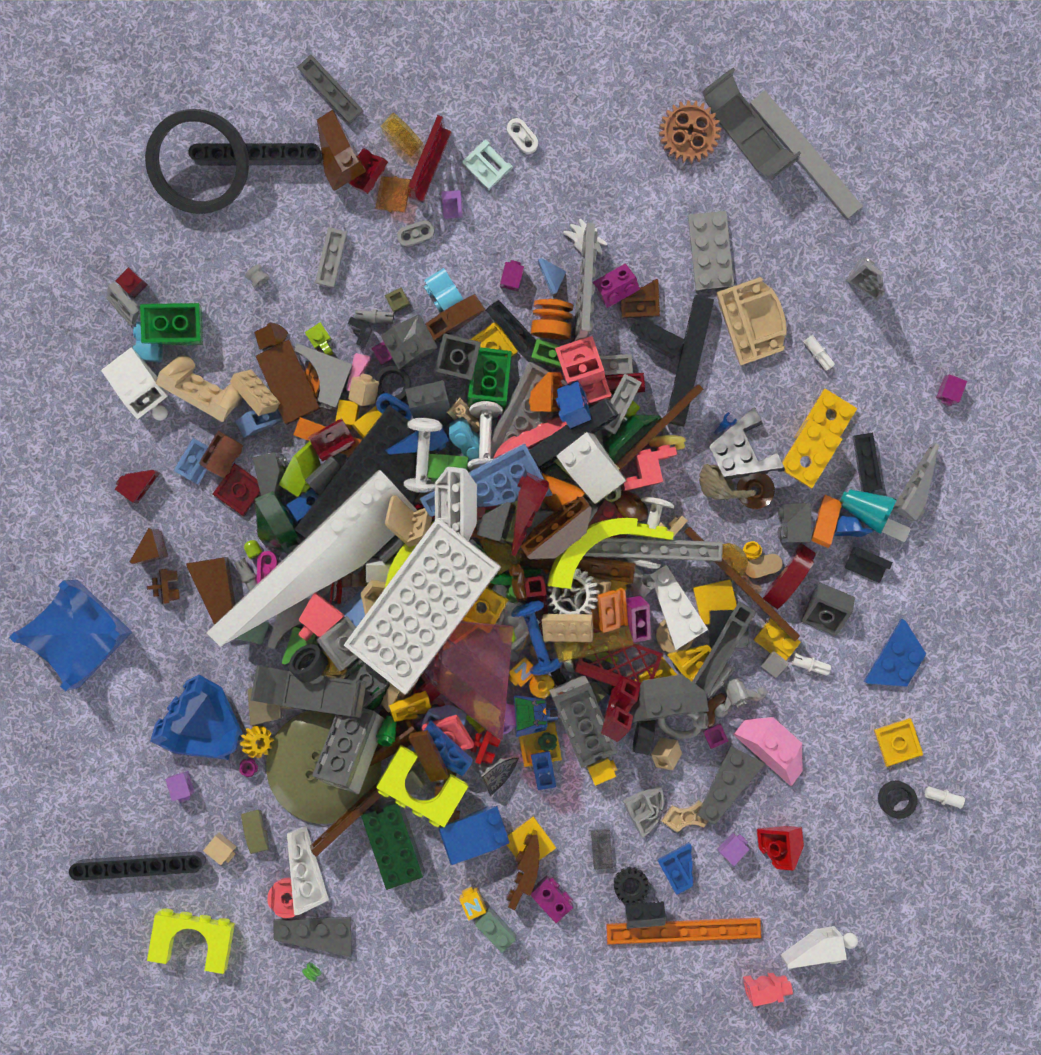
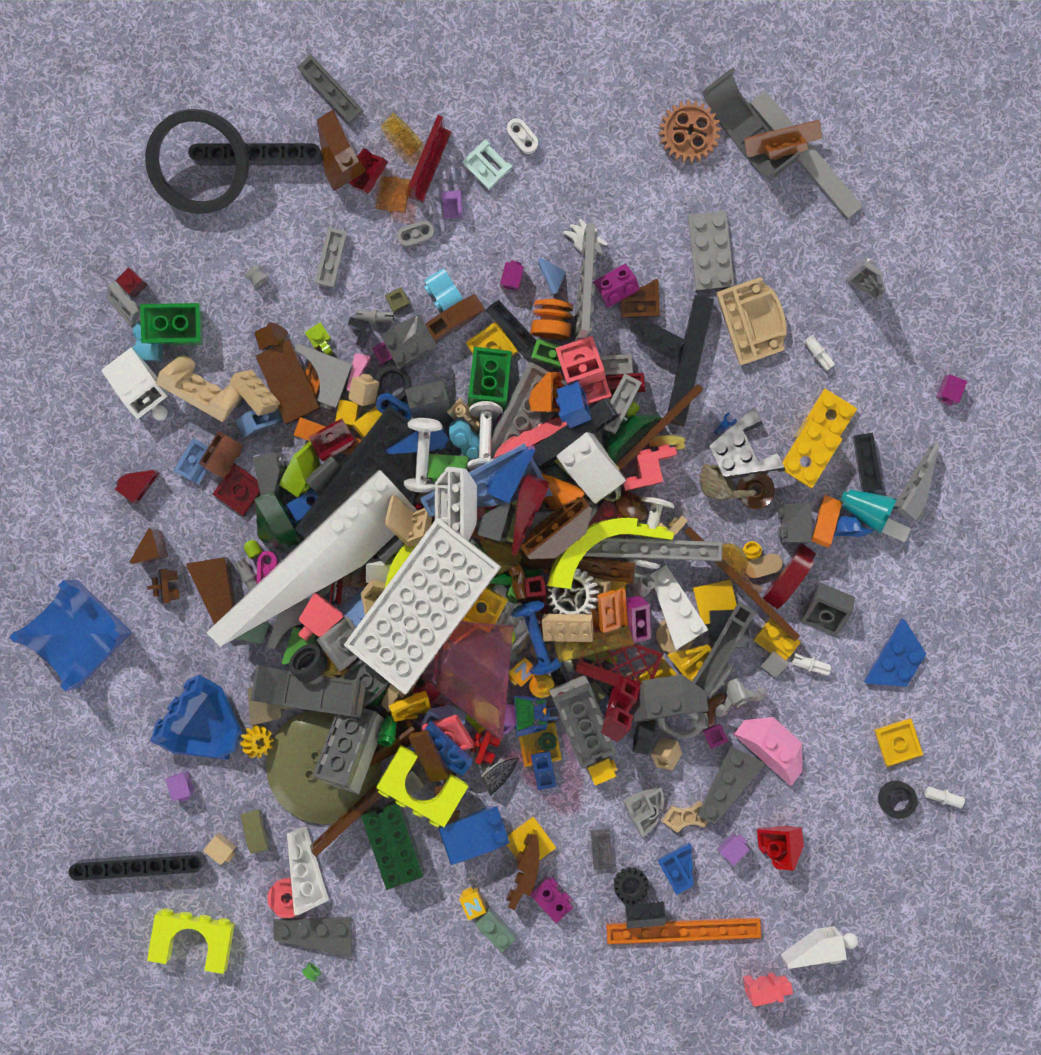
(248, 772): magenta plate -> none
(457, 357): dark grey slope -> none
(507, 478): none -> blue slope
(783, 141): none -> dark orange bracket
(867, 564): black panel -> none

